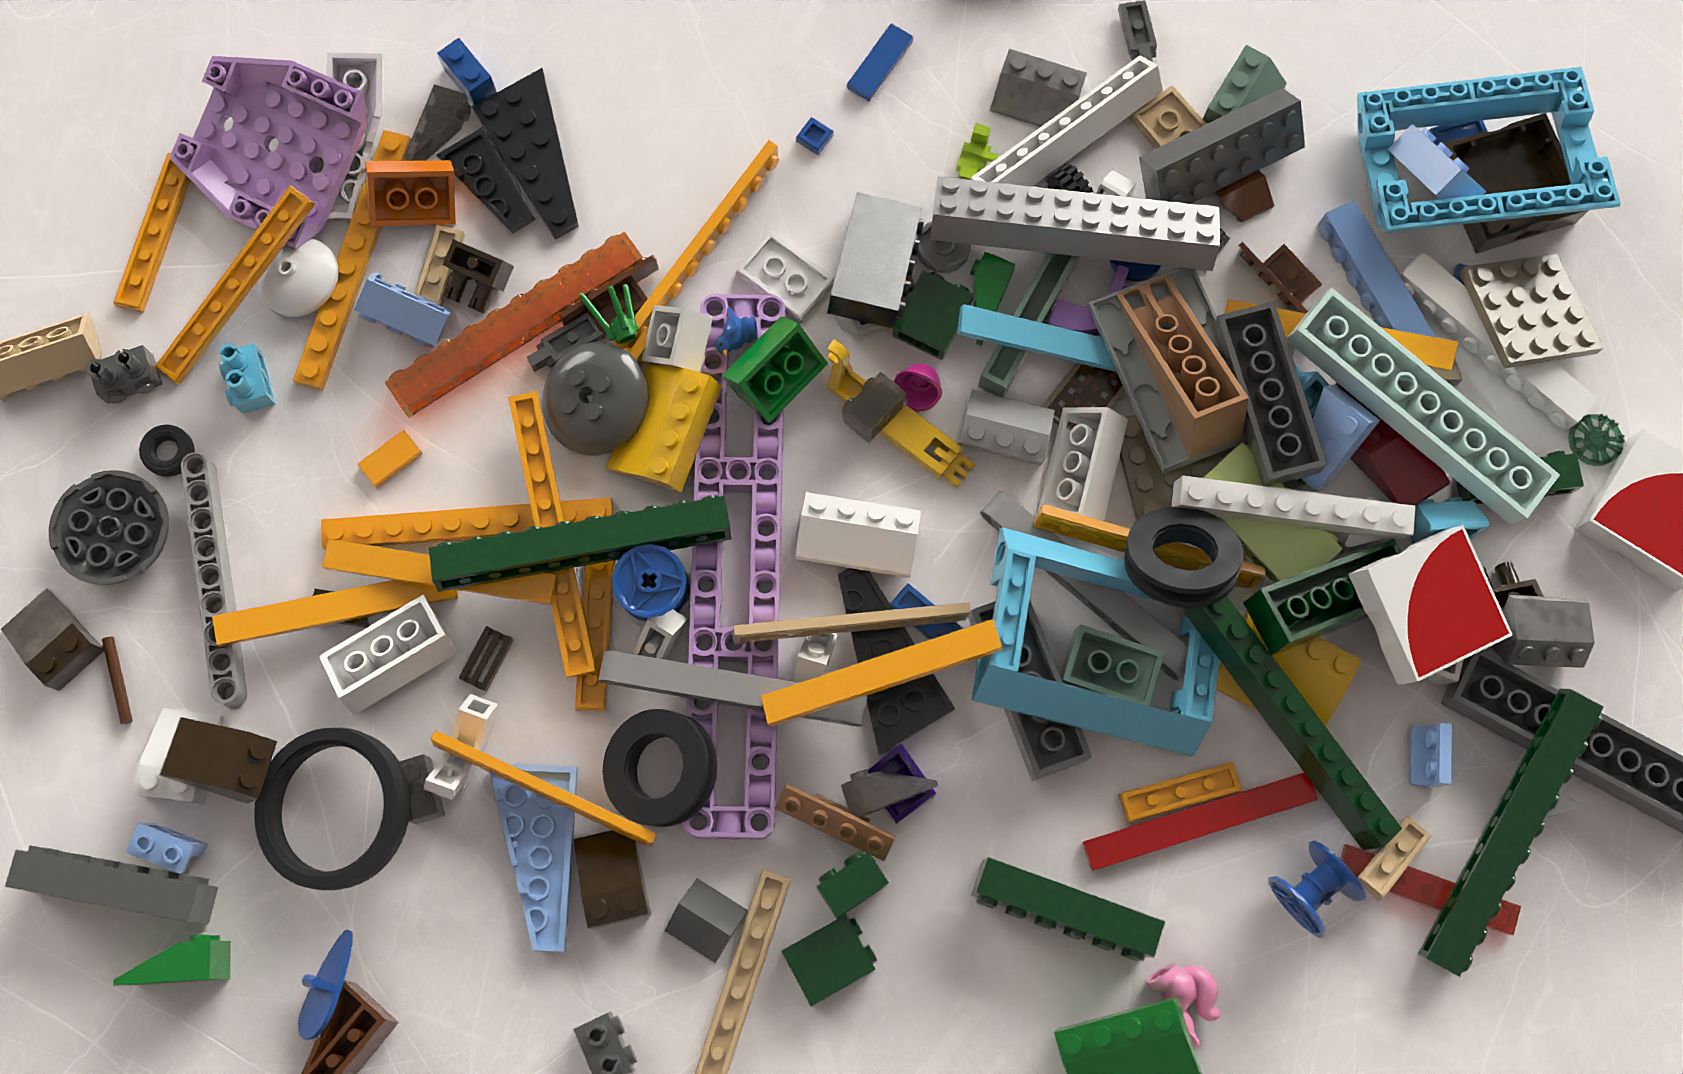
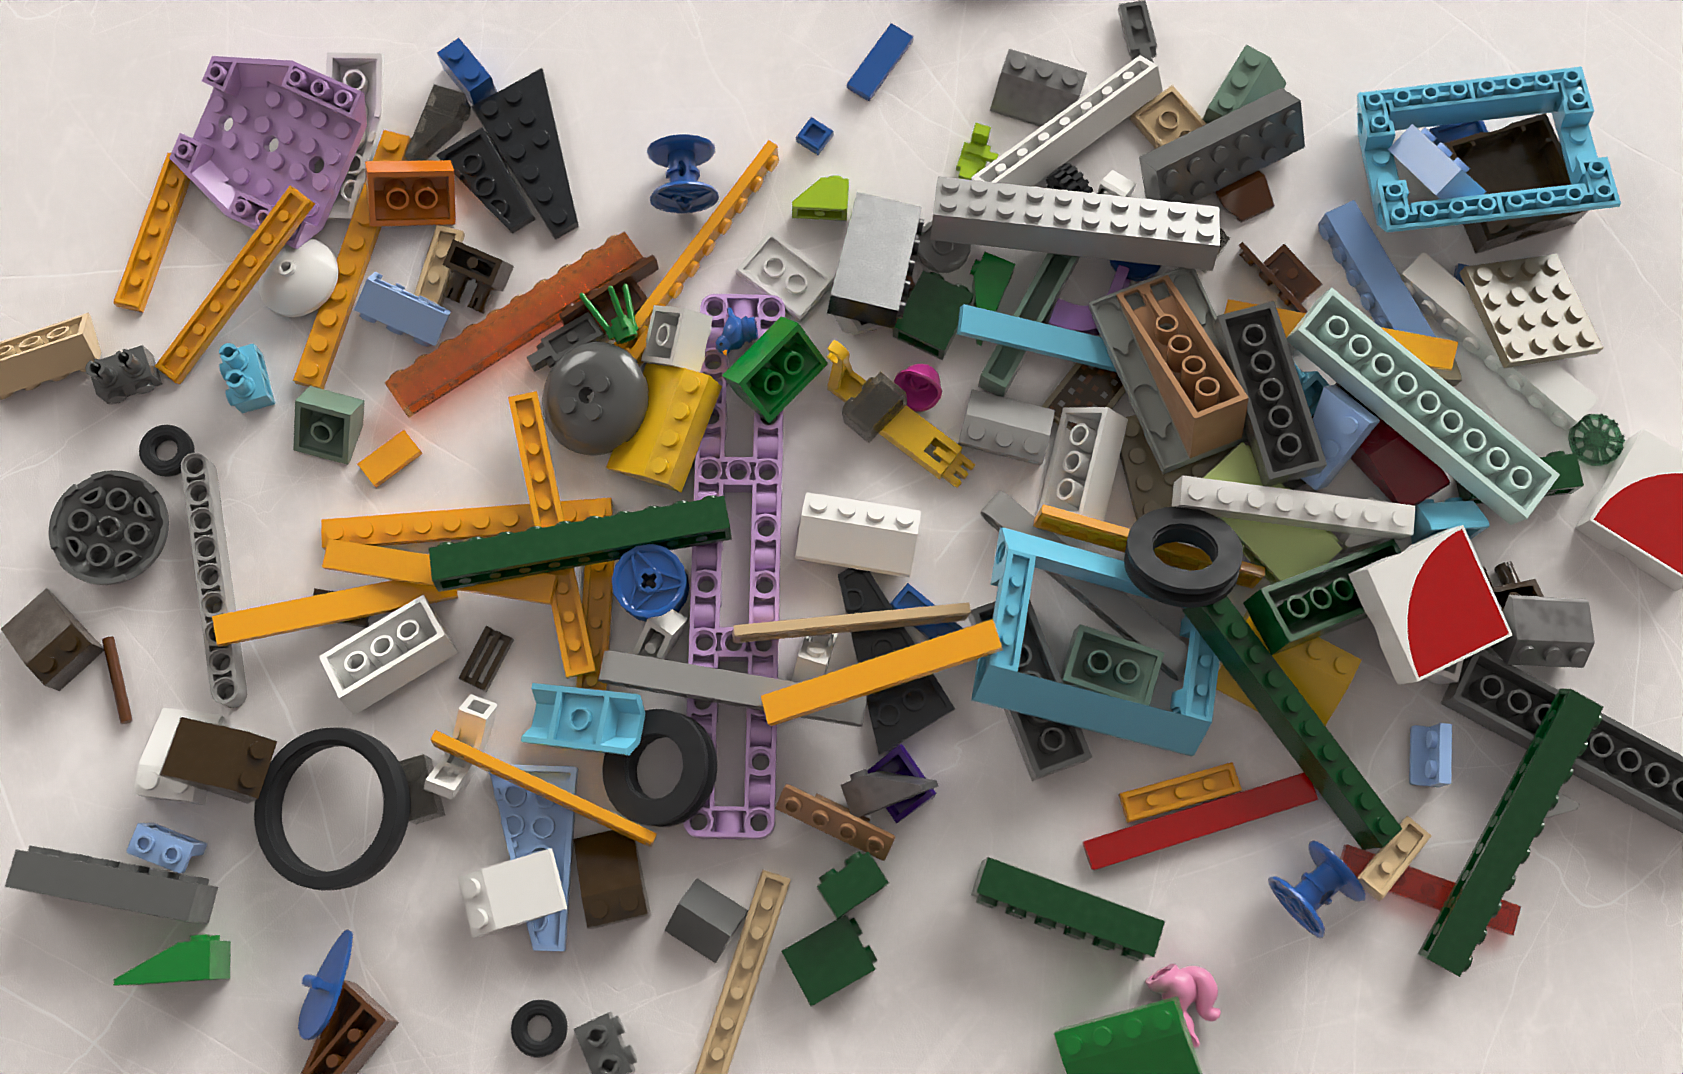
(327, 424): none -> sand green slope
(512, 893): none -> white slope
(520, 1024): none -> black tyre
(586, 719): none -> medium azure piece
(682, 155): none -> blue piece
(823, 200): none -> lime slope

